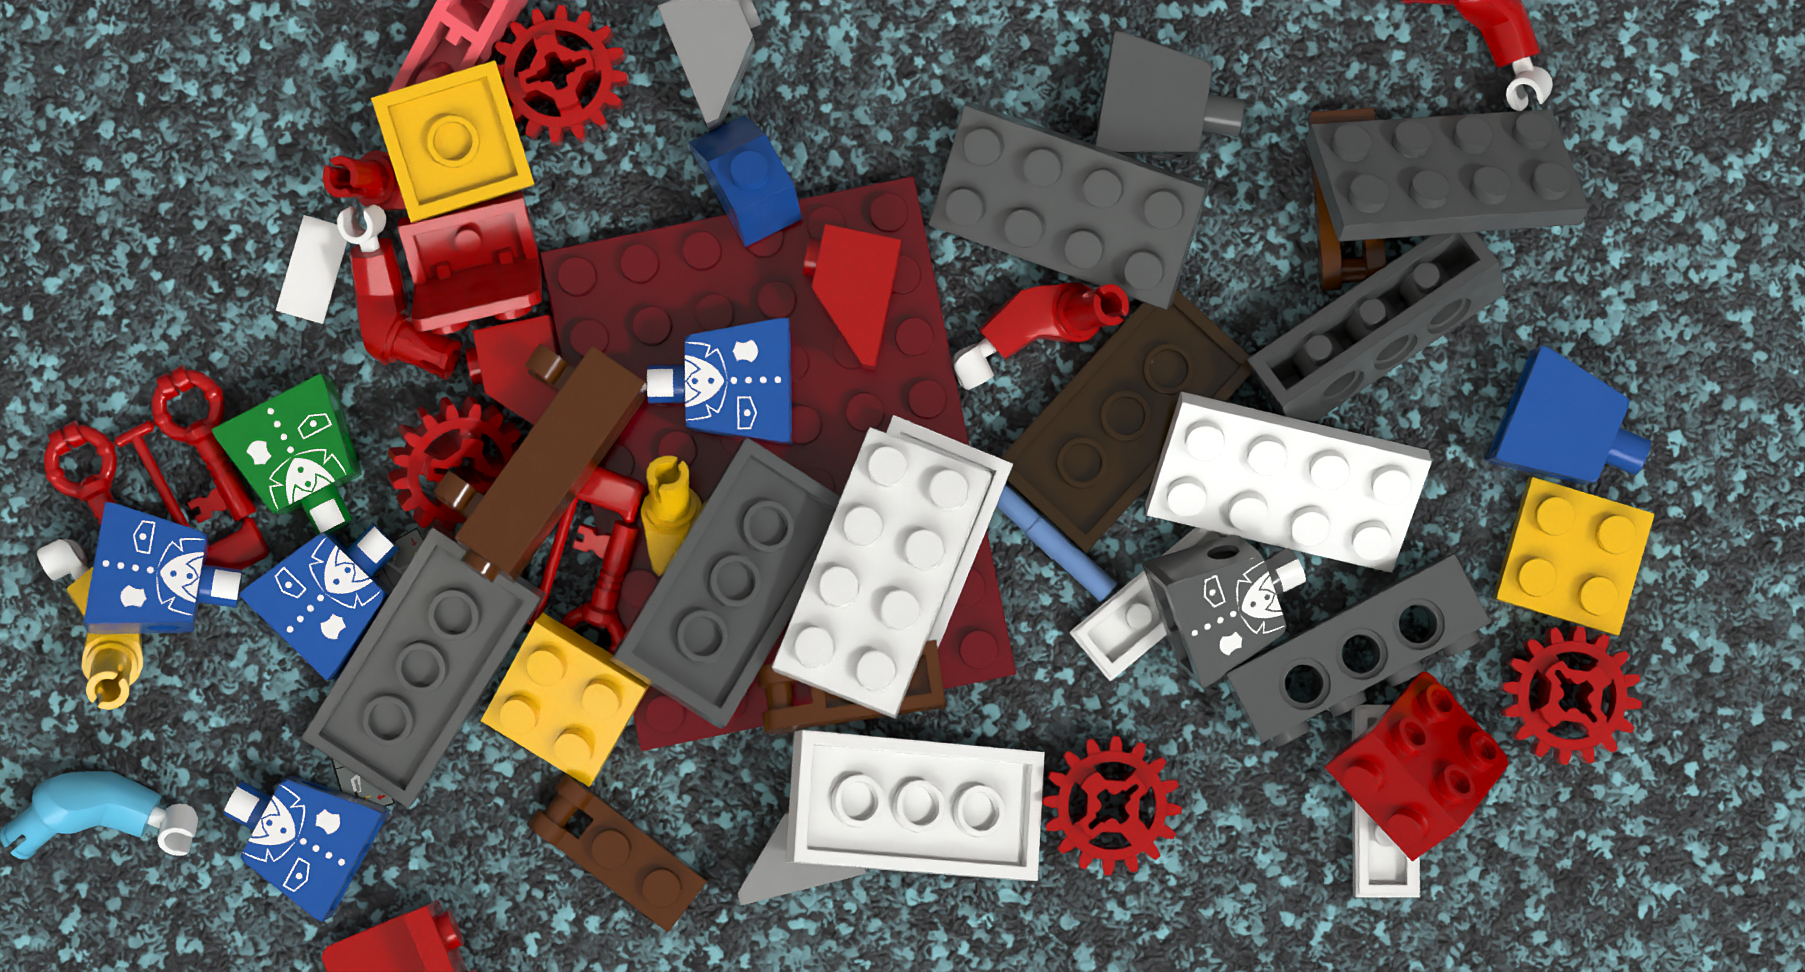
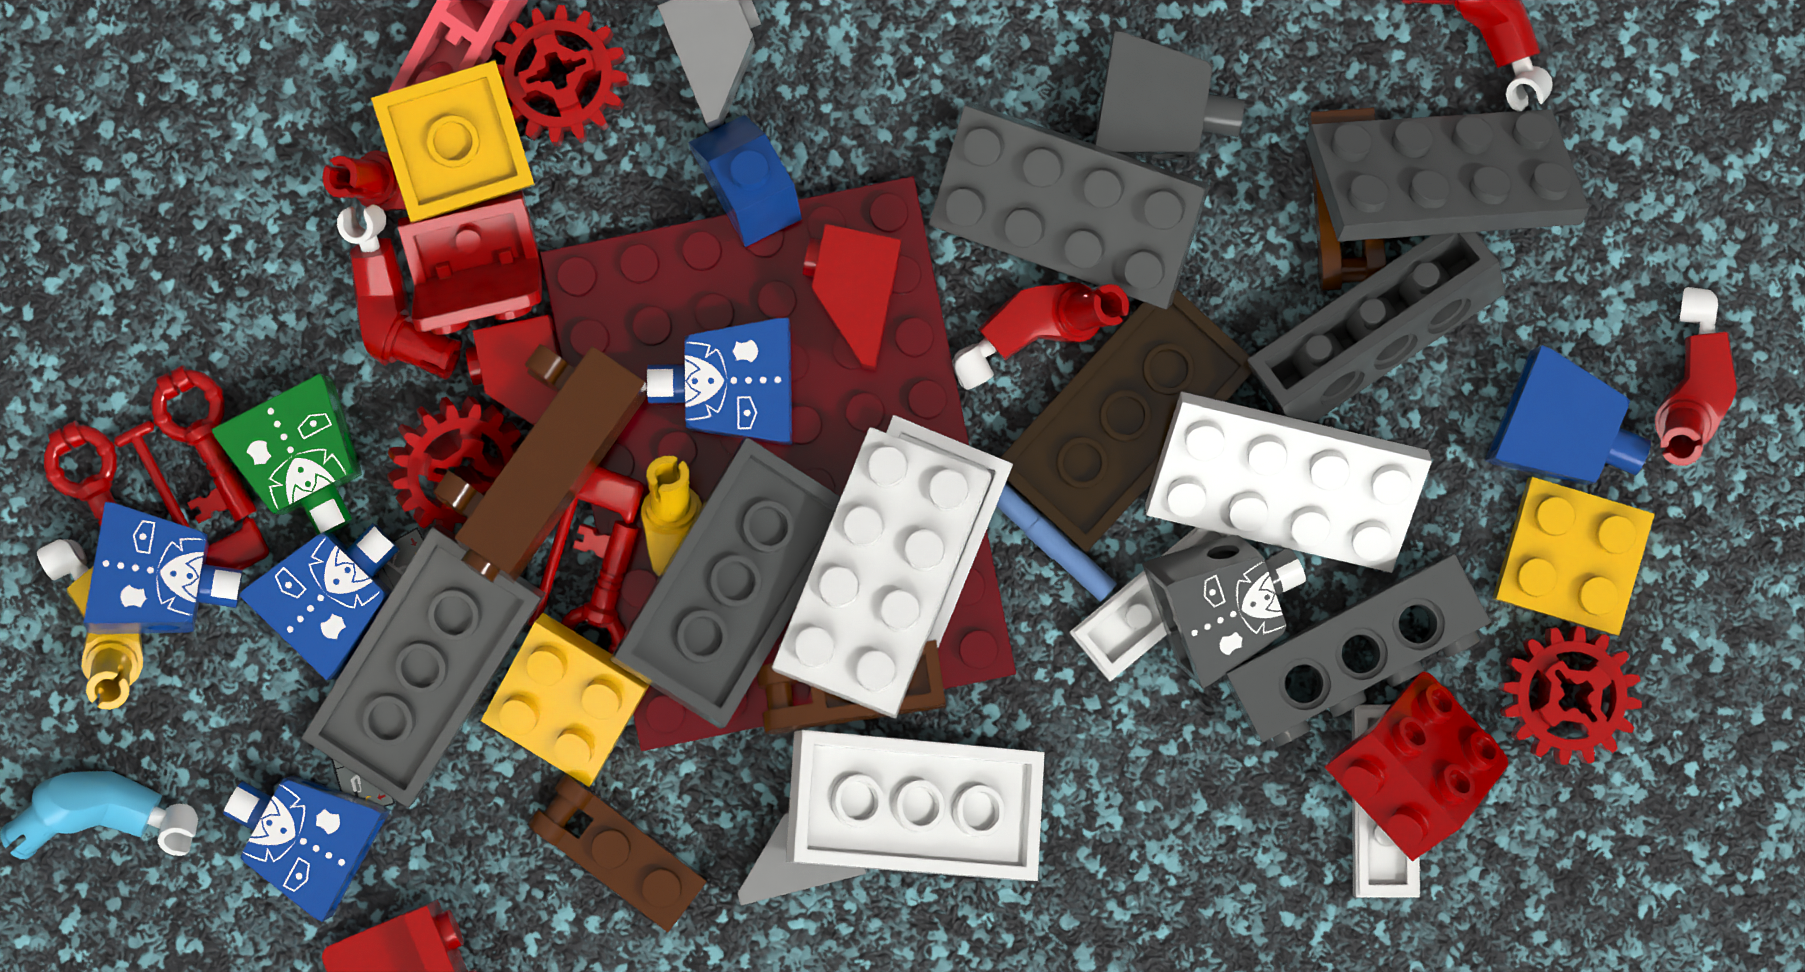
(312, 270): white sticker -> none
(1130, 826): red gear -> none
(1704, 395): none -> red arm

